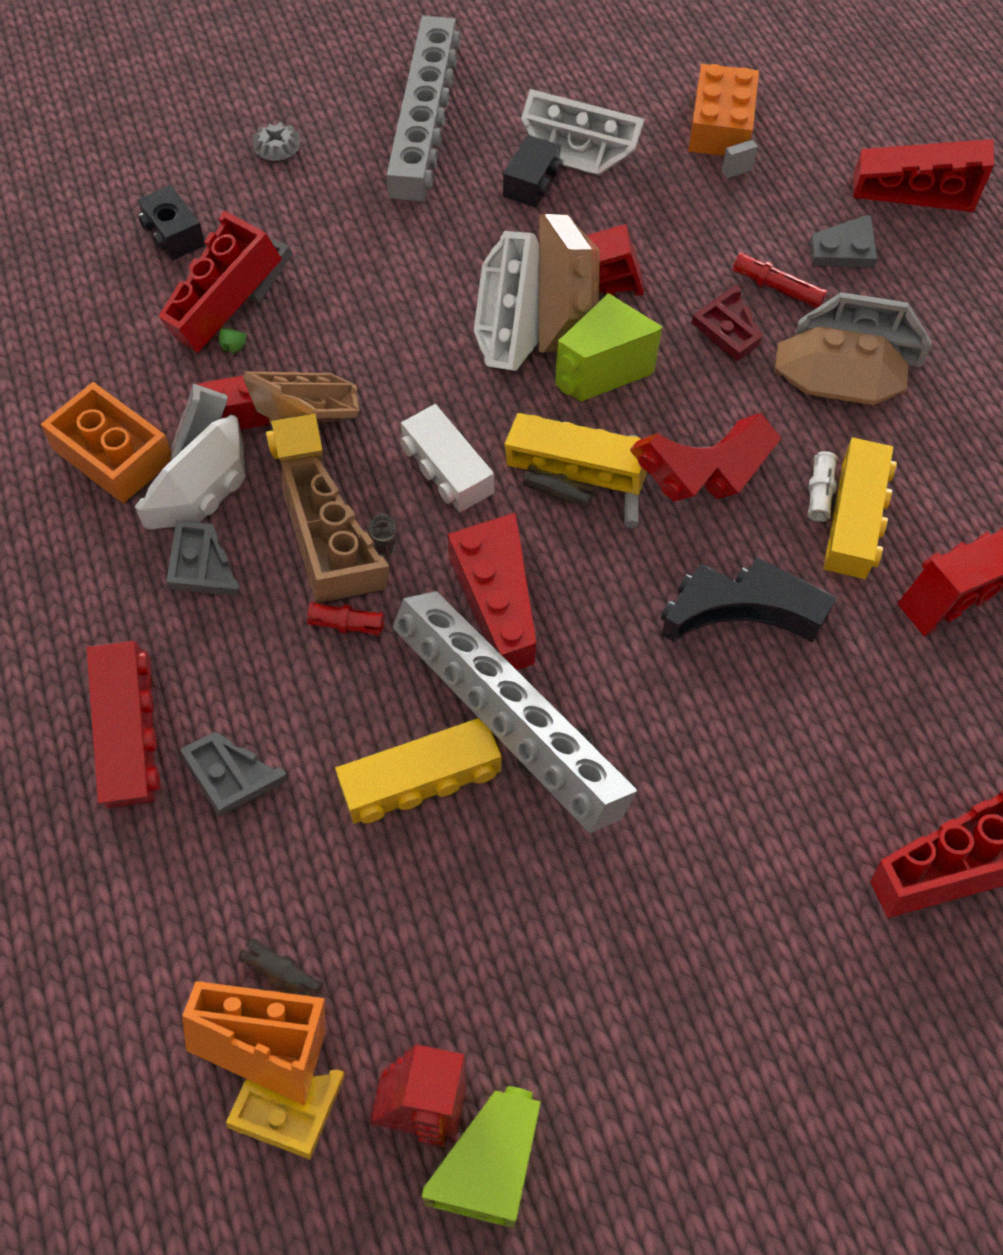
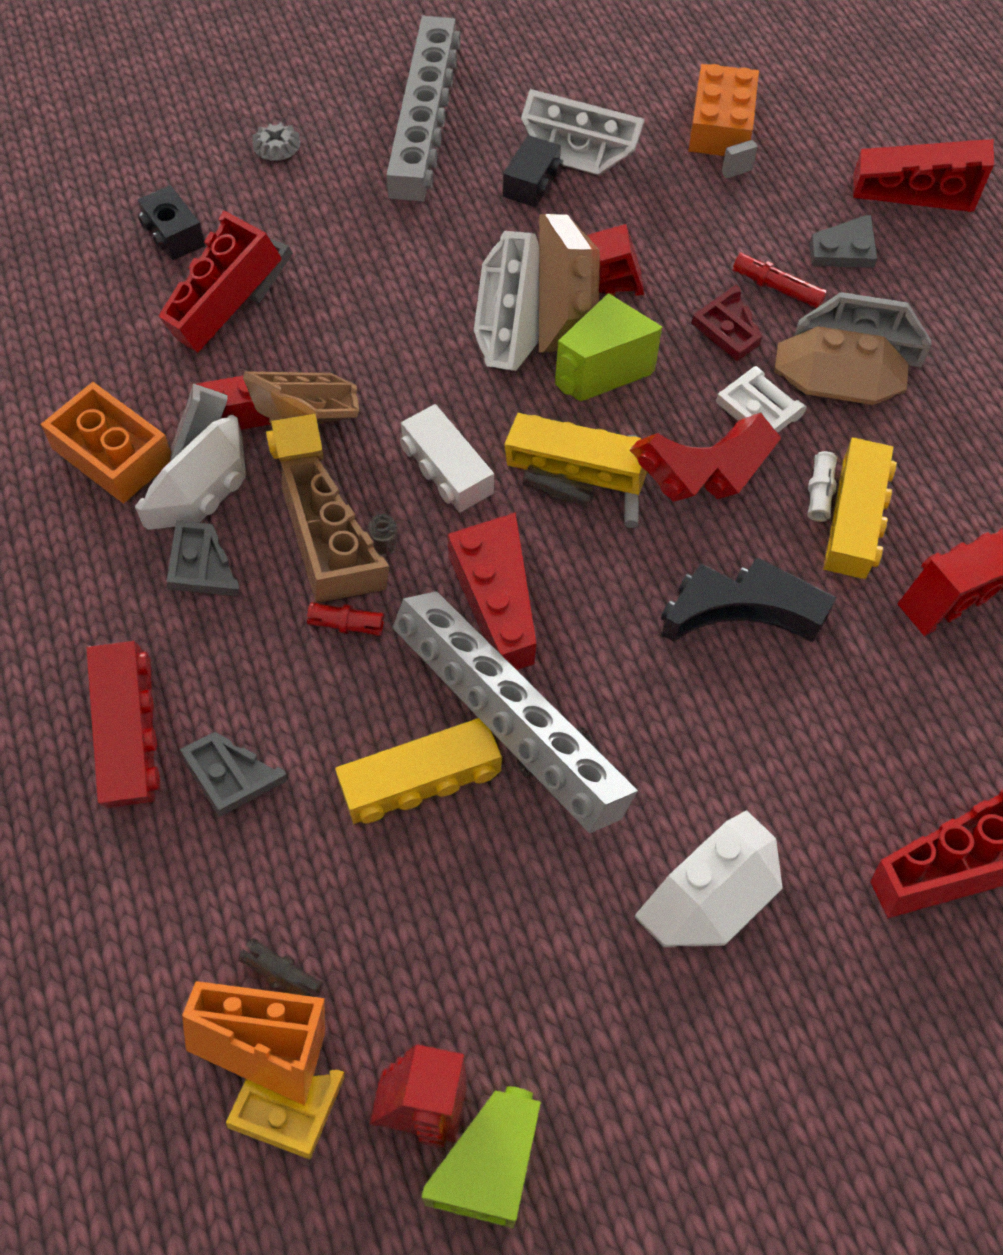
(231, 340): bright green hinge -> none
(716, 887): none -> white wedge
(744, 400): none -> white plate

